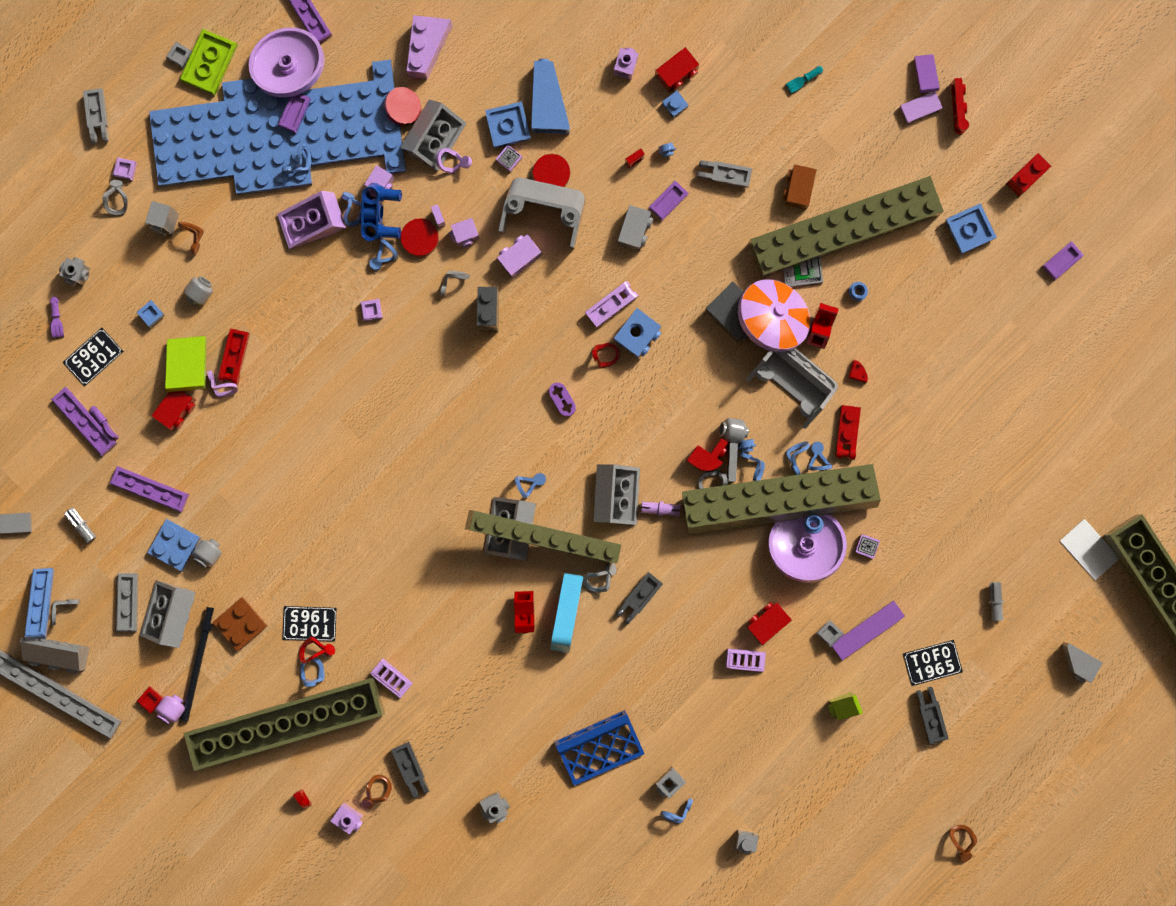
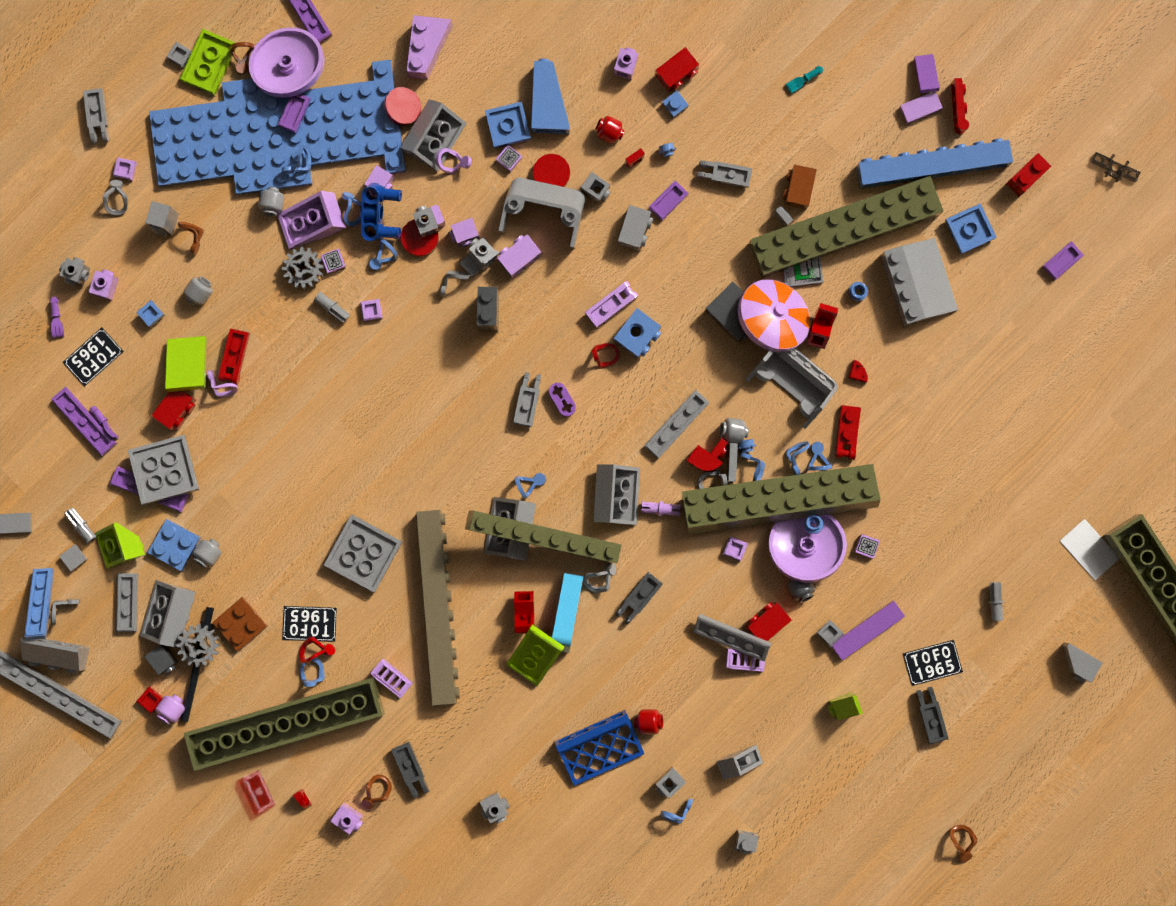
(73, 557): none -> light grey tile
(103, 284): none -> lavender brick
(118, 545): none -> lime slope
(161, 660): none -> dark grey brick
(163, 470): none -> light grey plate
(205, 647): none -> light grey gear
(241, 66): none -> dark orange piece
(256, 792): none -> clear red slope
(271, 201): none -> light grey head
(301, 275): none -> light grey gear
(331, 307): none -> light grey axle
(333, 261): none -> tile
(363, 553): none -> light grey plate
(425, 228): none -> light grey brick
(436, 607): none -> dark tan brick
(470, 267): none -> light grey tile
(482, 259): none -> light grey brick
(527, 402): none -> light grey hinge
(535, 655): none -> lime tile
(595, 181): none -> light grey brick
(609, 129): none -> red head
(649, 721): none -> red head
(676, 424): none -> light grey tile
(732, 637): none -> light grey tile
(735, 548): none -> lavender tile
(739, 762): none -> light grey slope
(783, 216): none -> light grey tile
(800, 591): none -> dark grey head
(918, 281): none -> light grey slope
(934, 164): none -> medium blue brick
(1120, 173): none -> clear smoke piece

